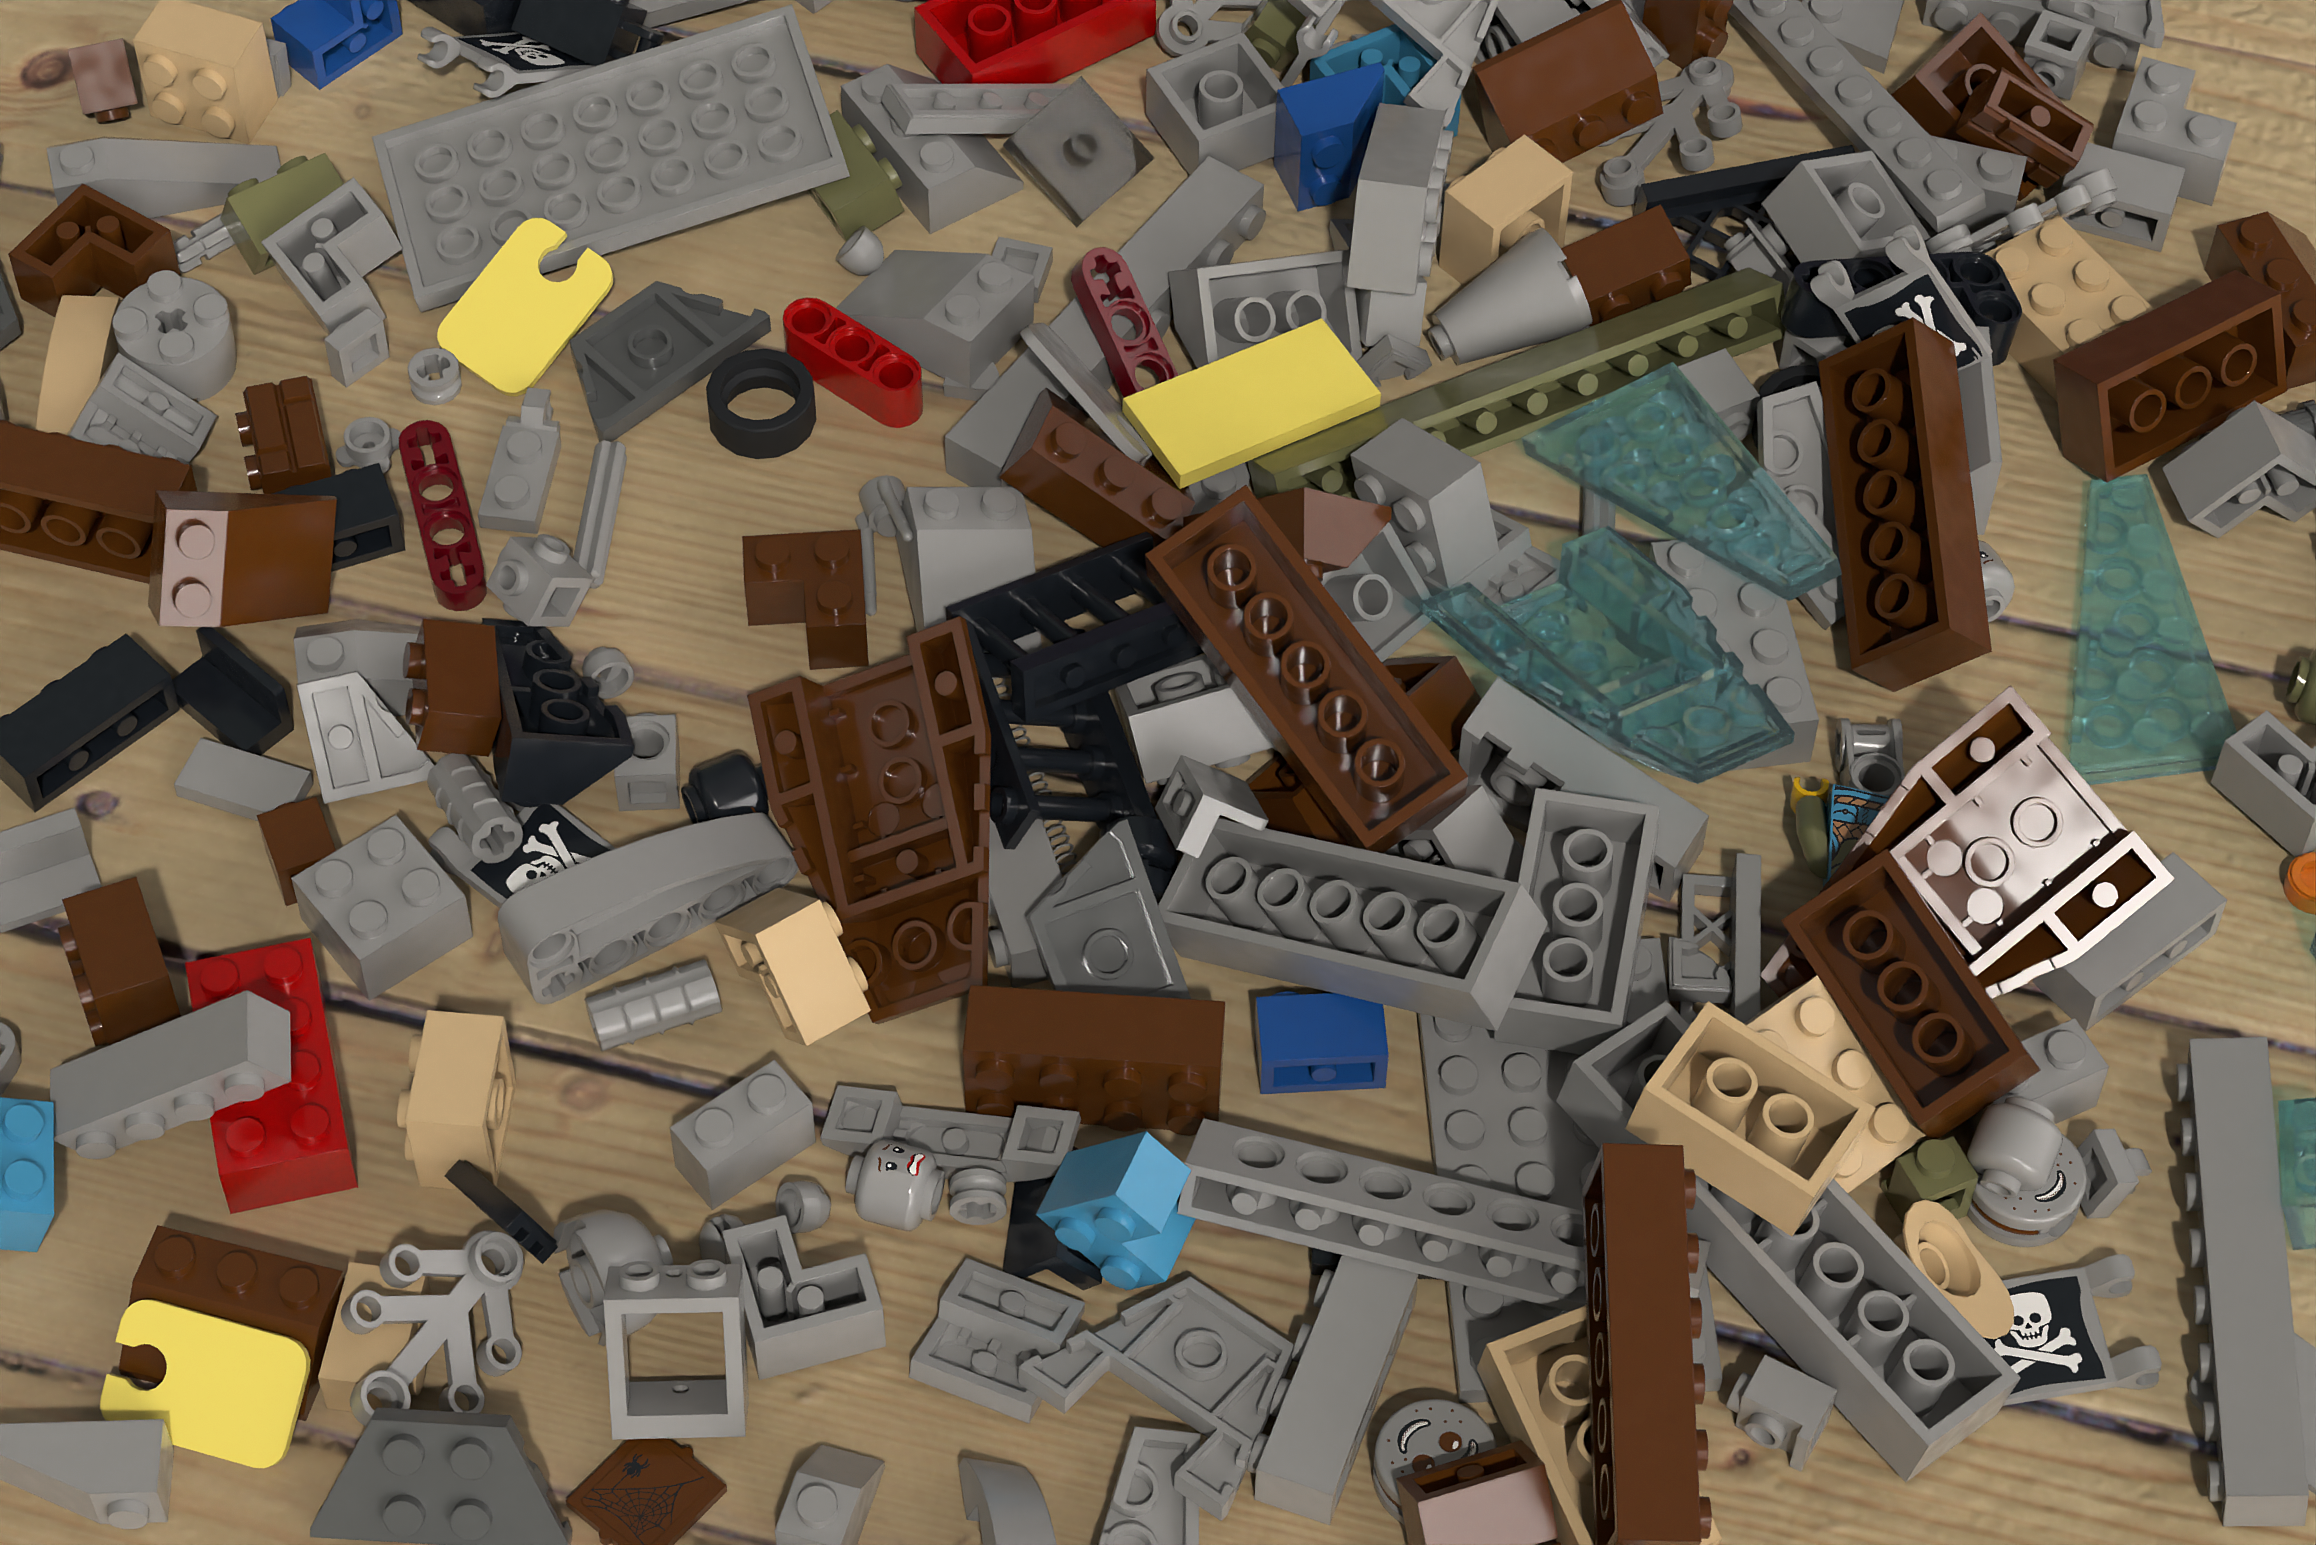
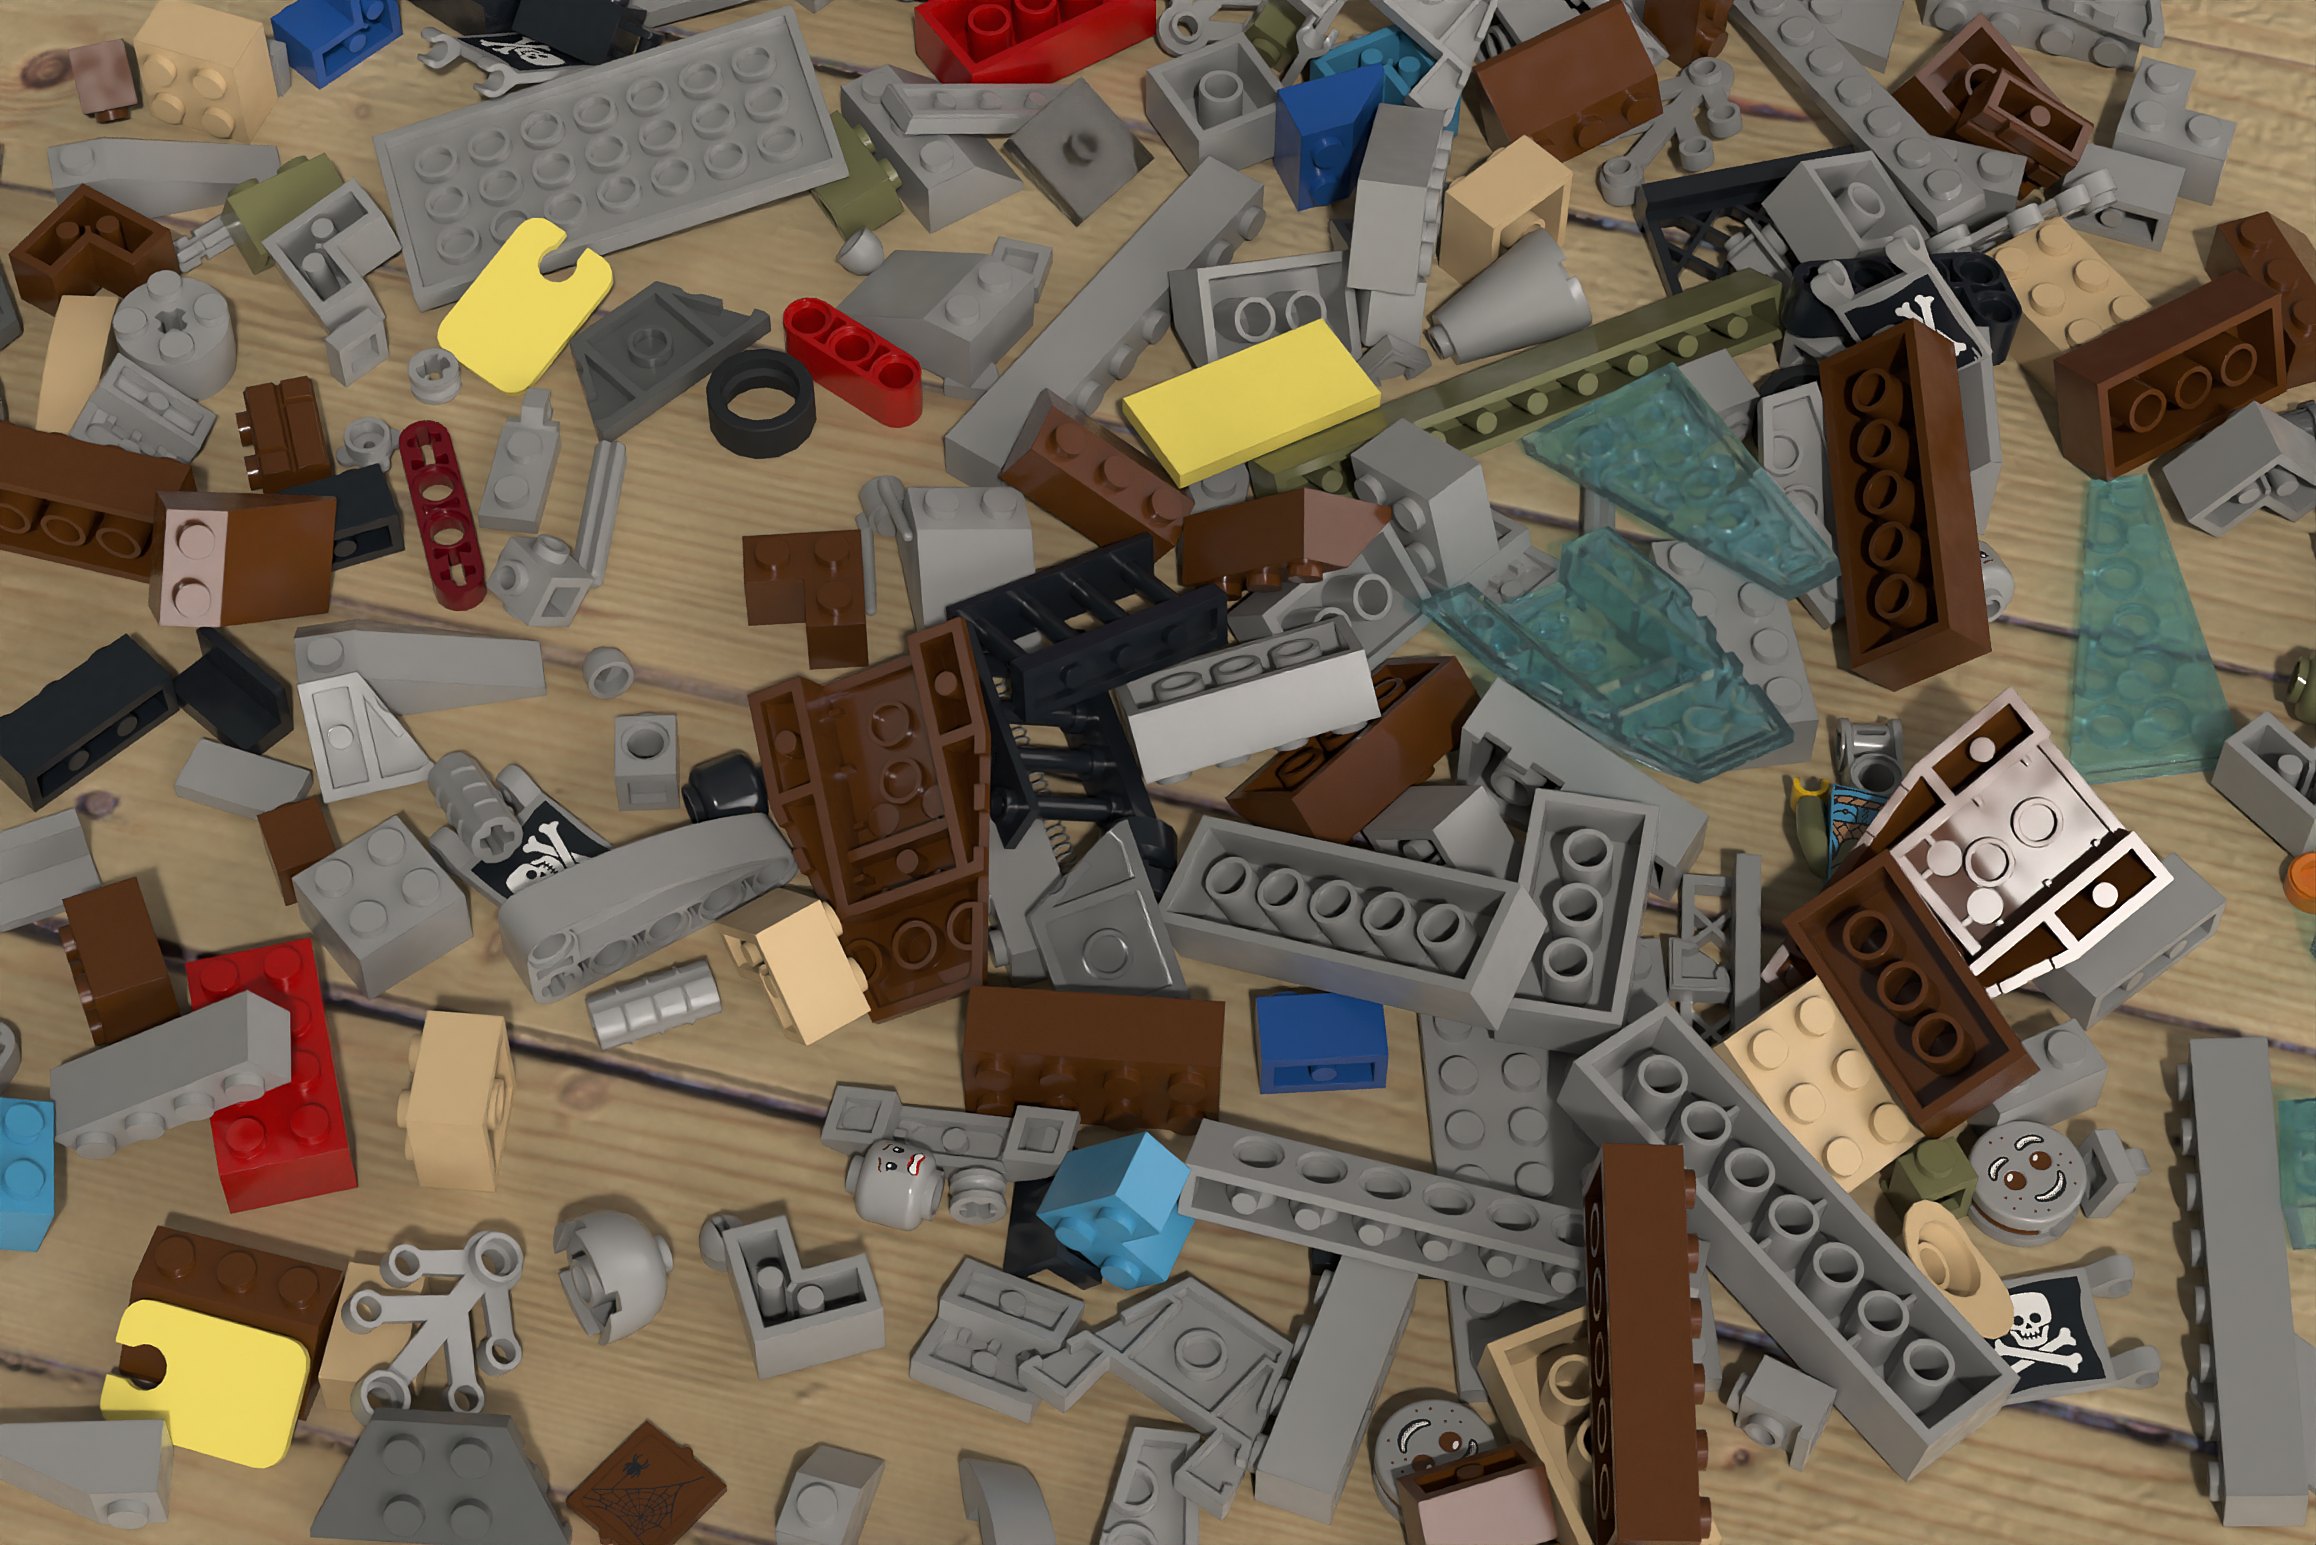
(453, 687): reddish brown brick -> none
(502, 1210): black tile -> none
(552, 724): black wedge -> none
(676, 1407): light grey window -> none
(743, 1134): light grey brick -> none
(803, 1205): light grey hinge -> none
(1085, 389): light grey piece -> none
(1121, 354): dark red beam -> none
(1198, 797): light grey panel -> none
(1305, 674): reddish brown brick -> none
(1629, 264): reddish brown brick -> none
(1750, 1118): tan brick -> none
(2015, 1147): light grey head -> none
(2056, 66): light grey brick -> none

